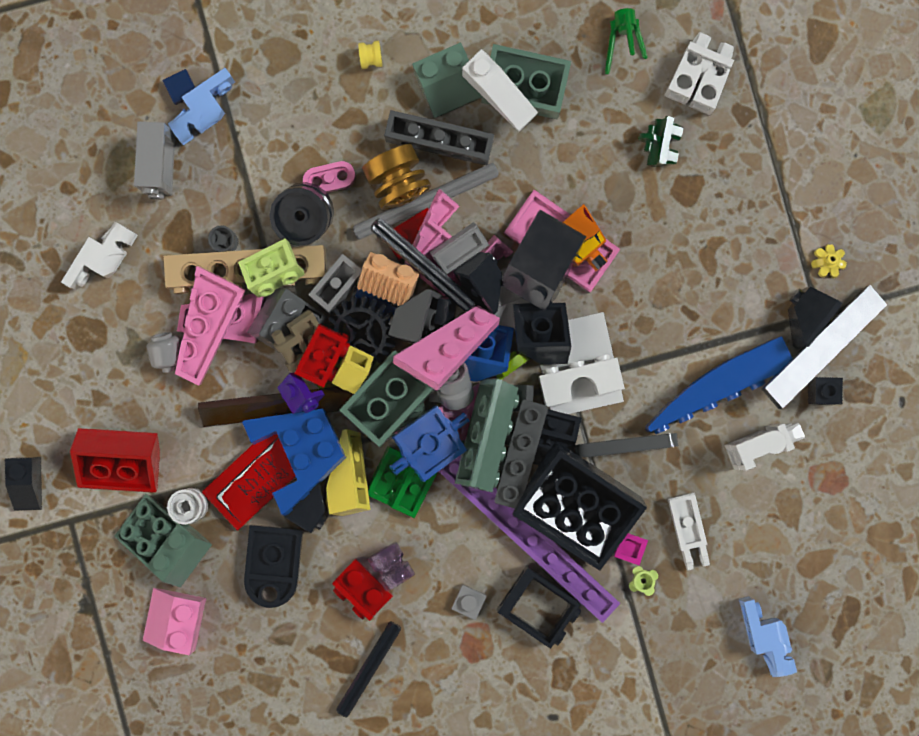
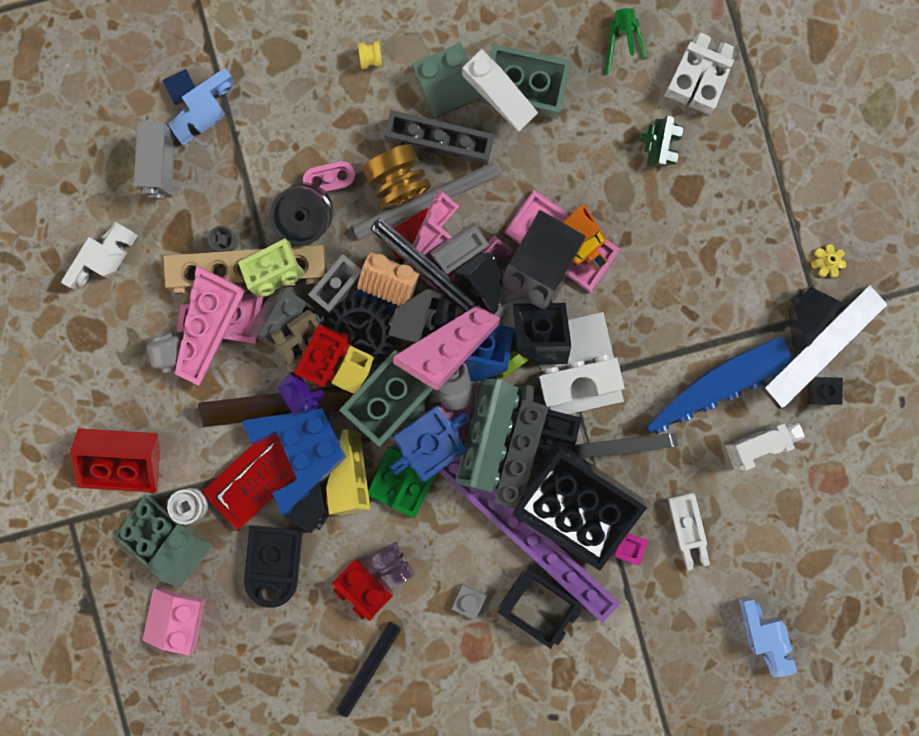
(24, 482): black slope -> none
(648, 586): yellowish green plate -> none

